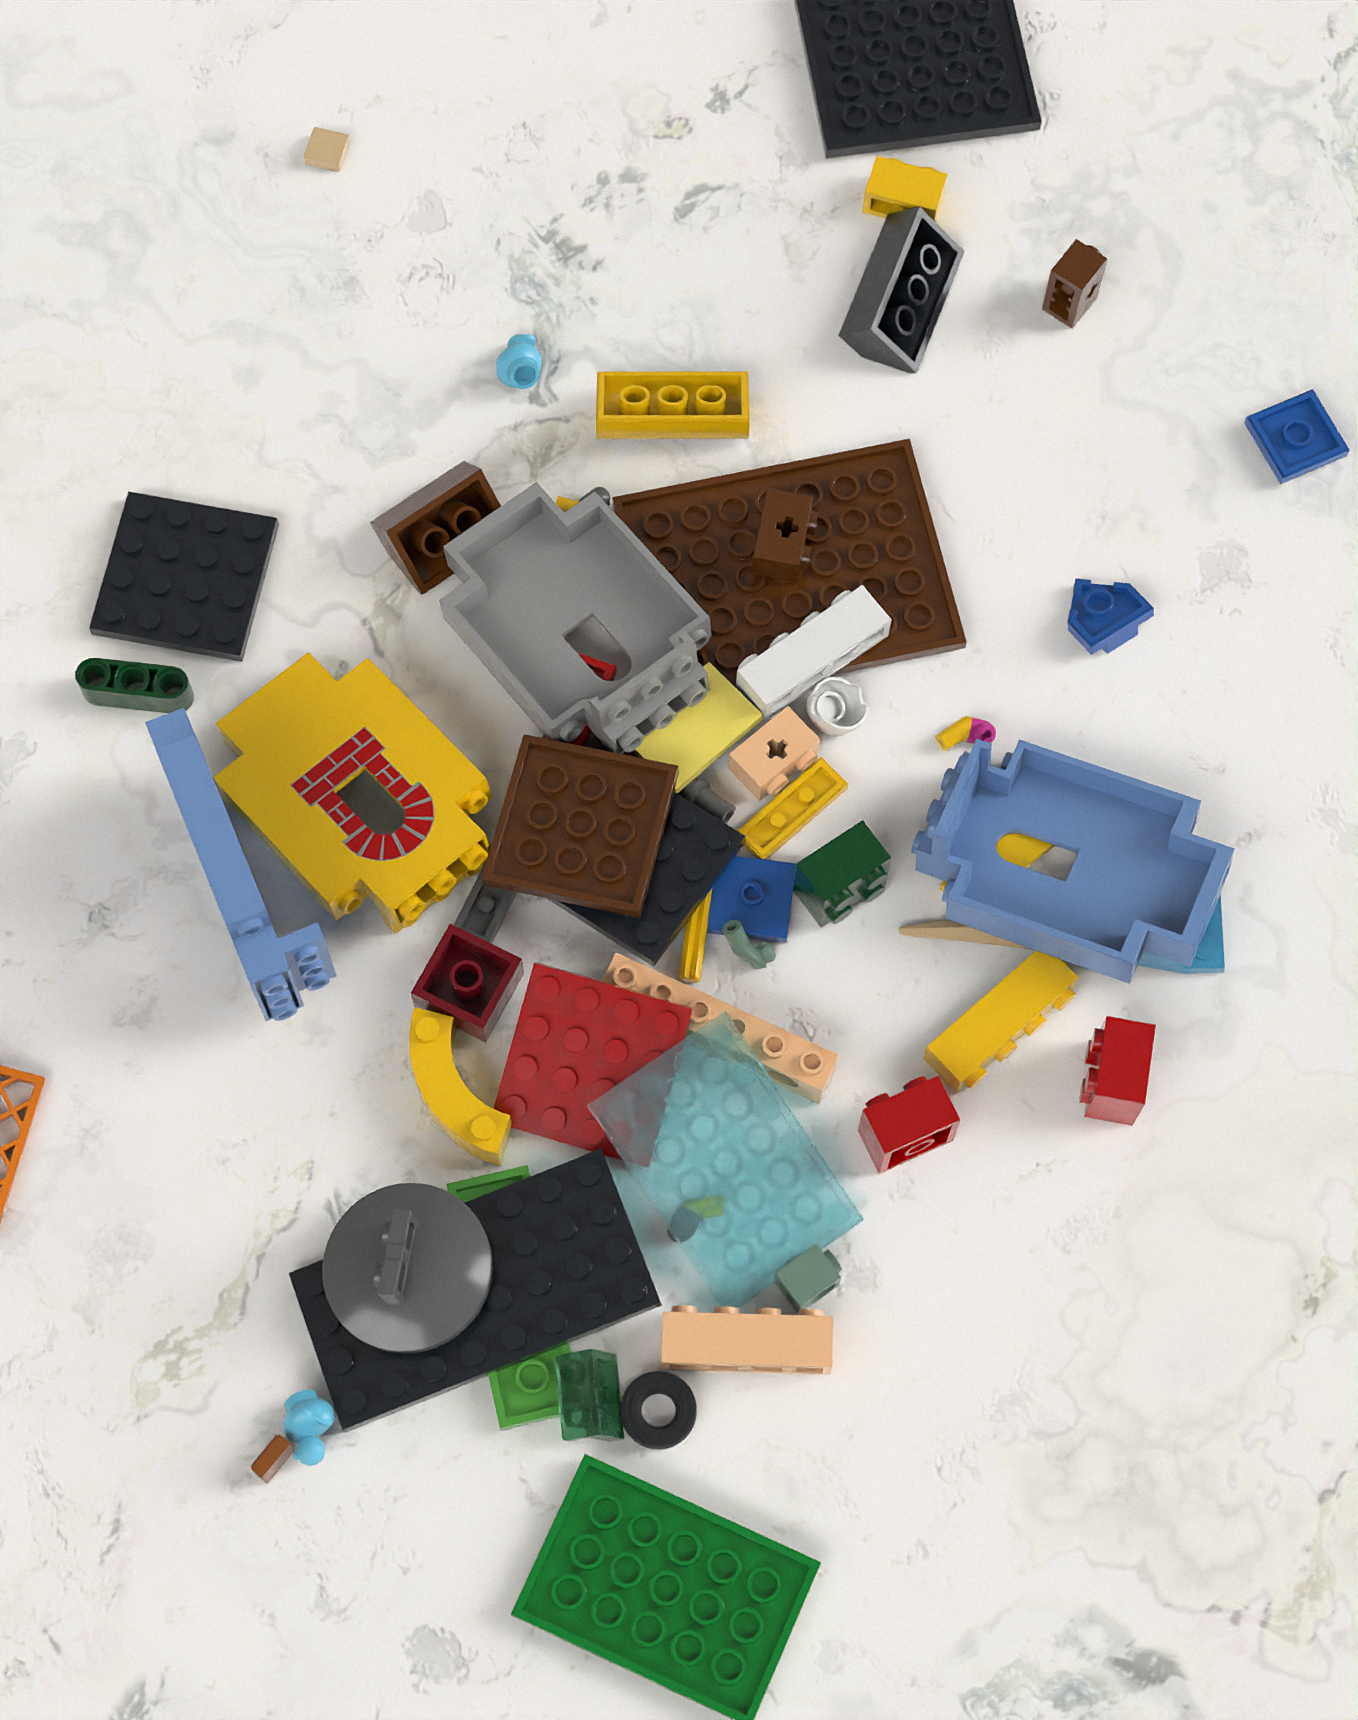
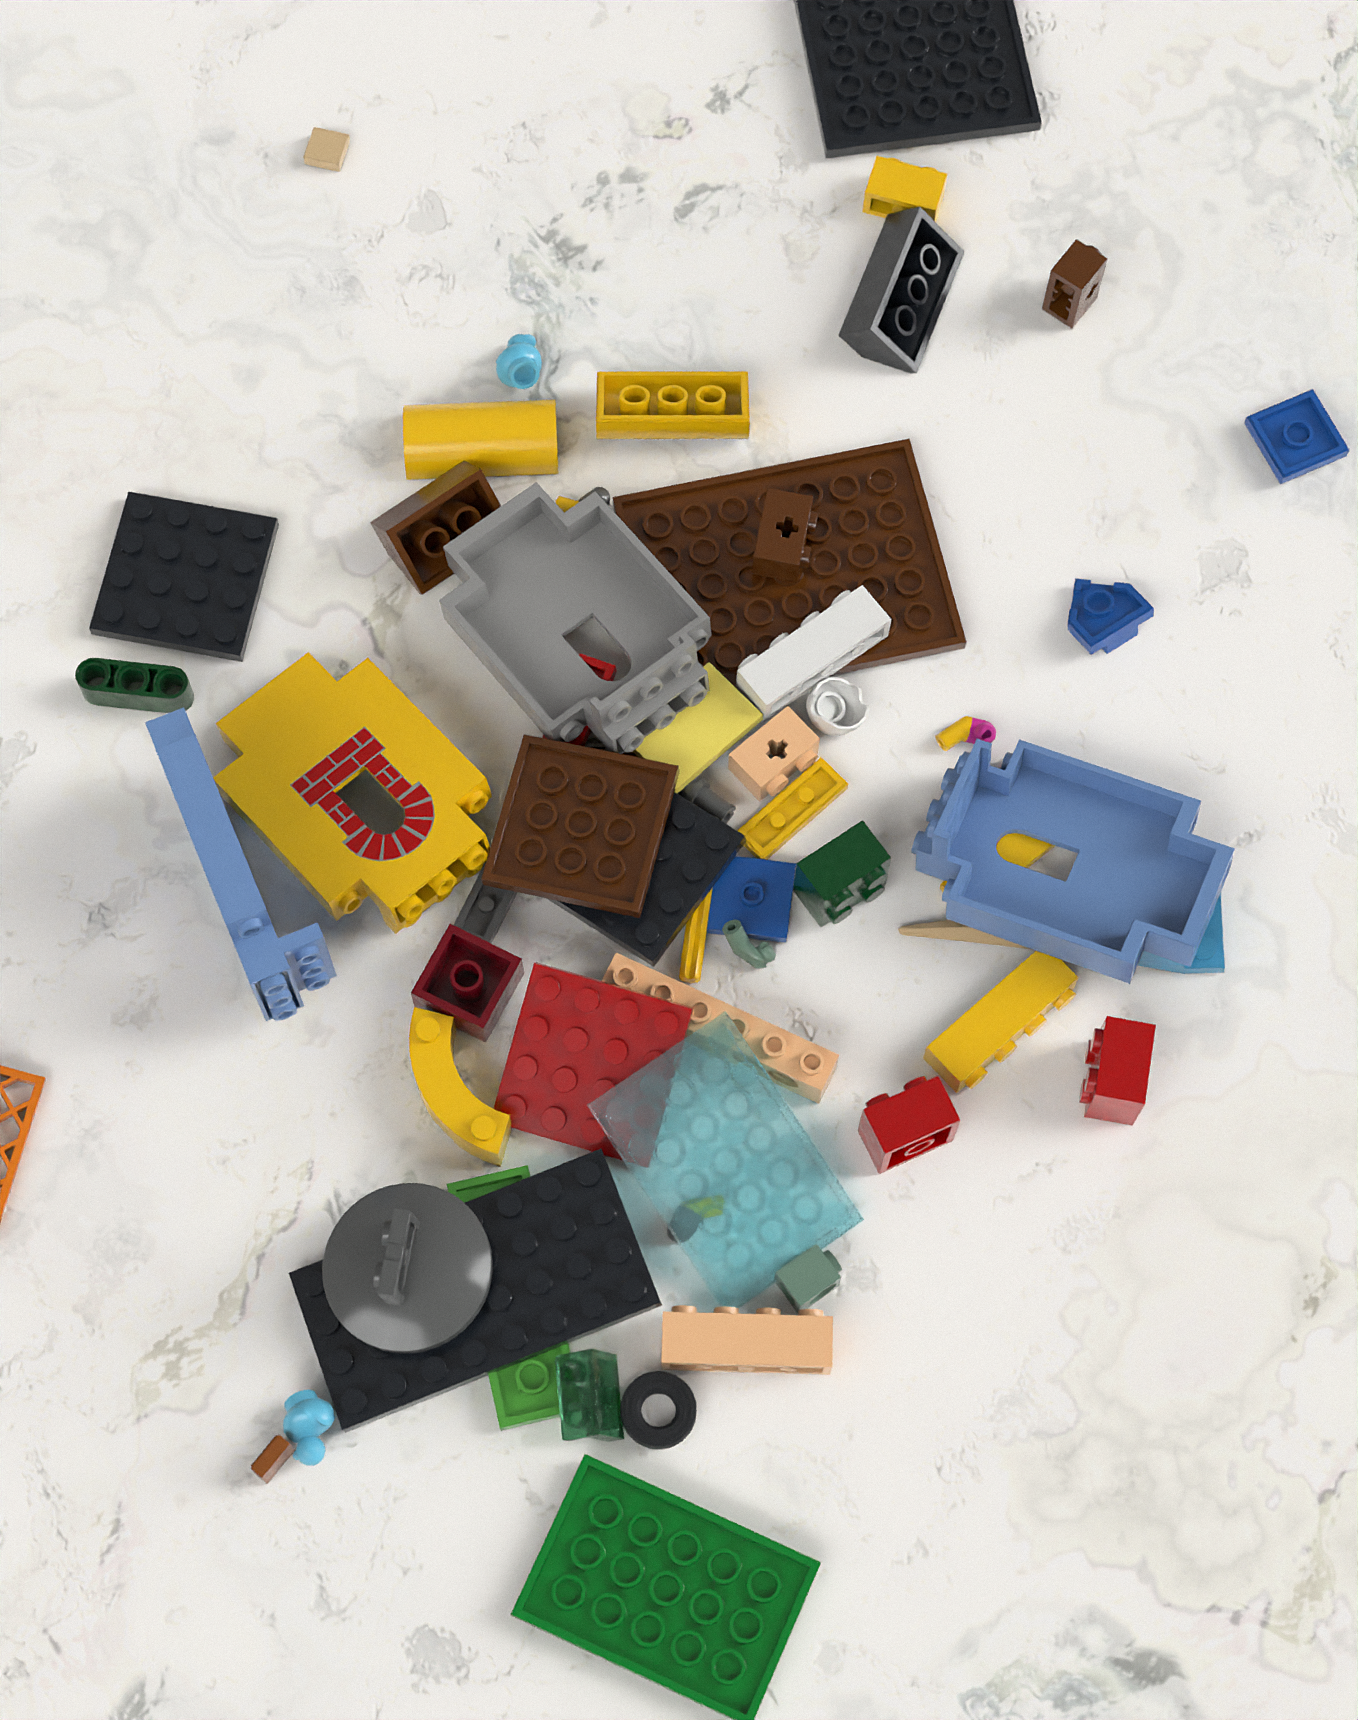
(494, 436): none -> yellow brick

